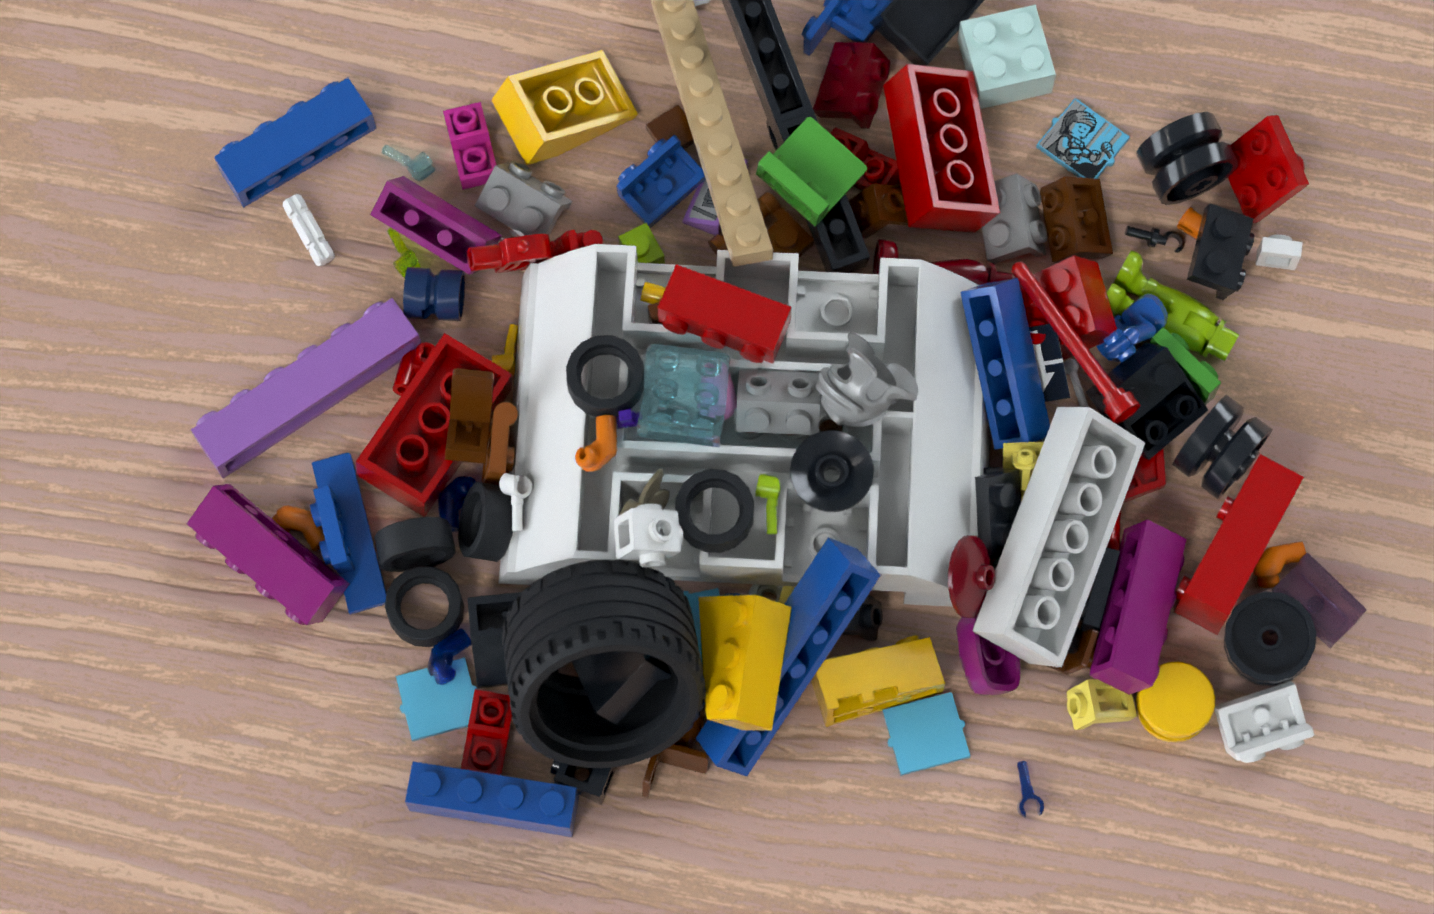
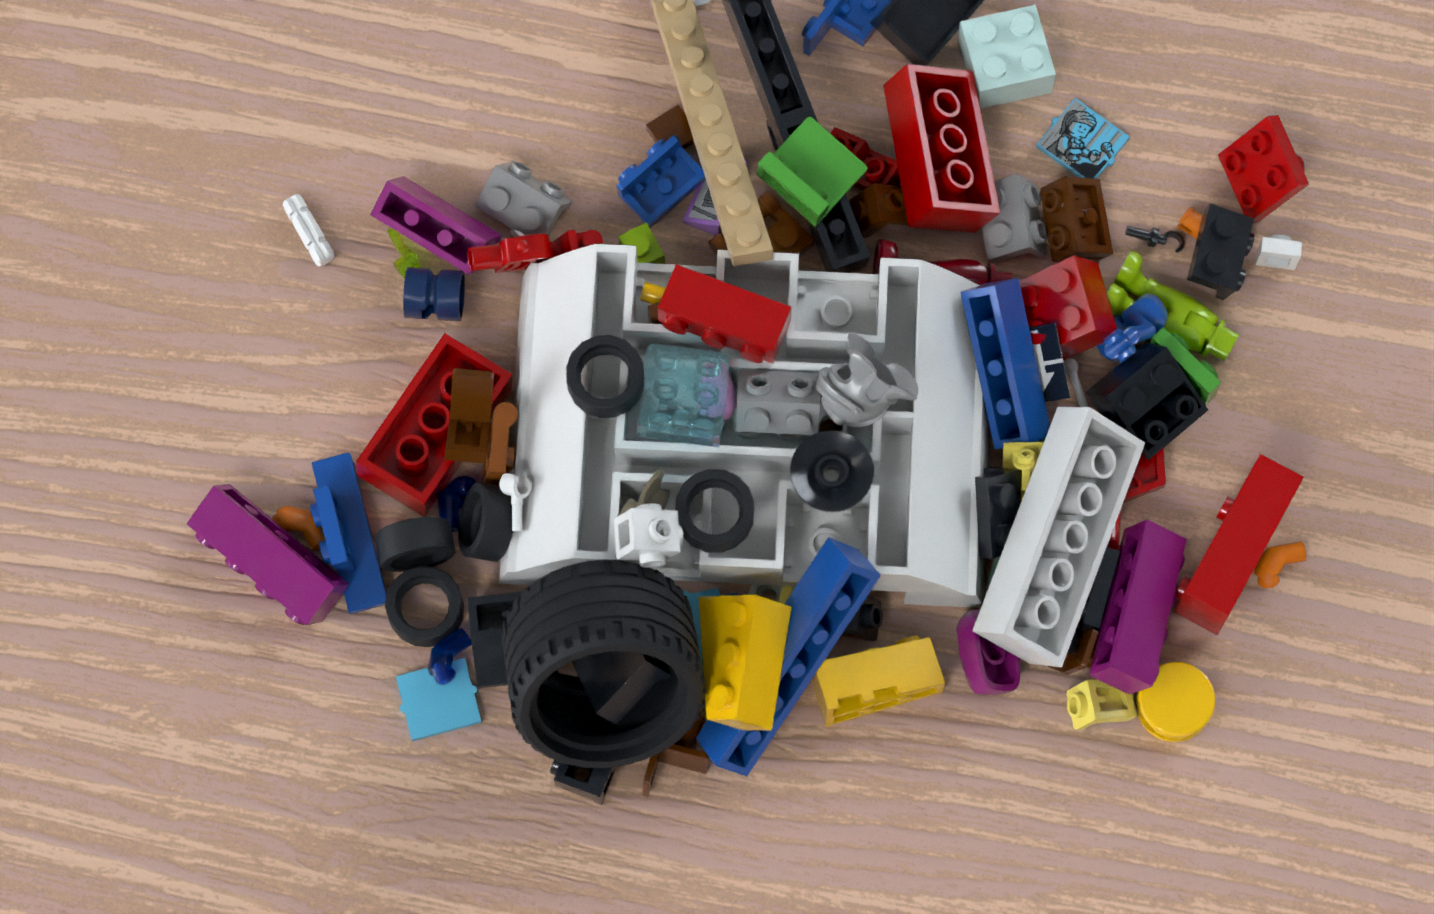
(295, 141): blue brick -> none
(306, 387): medium lavender brick -> none
(409, 366): red arm -> none
(418, 167): clear light blue hand -> none
(470, 144): dark pink slope -> none
(487, 733): red slope -> none
(492, 799): blue brick -> none
(507, 359): yellow hand -> none
(562, 105): yellow slope -> none
(602, 449): orange arm -> none
(627, 418): dark purple piece -> none
(769, 488): lime hand -> none
(853, 83): dark red bracket -> none
(926, 733): medium azure piece -> none
(969, 576): dark red dish -> none
(1027, 790): clear blue hand -> none
(1118, 403): red piece -> none
(1187, 158): black wheel -> none
(1226, 450): black wheel -> none
(1263, 722): white bracket -> none
(1269, 663): black wheel -> none
(1328, 602): clear purple panel -> none

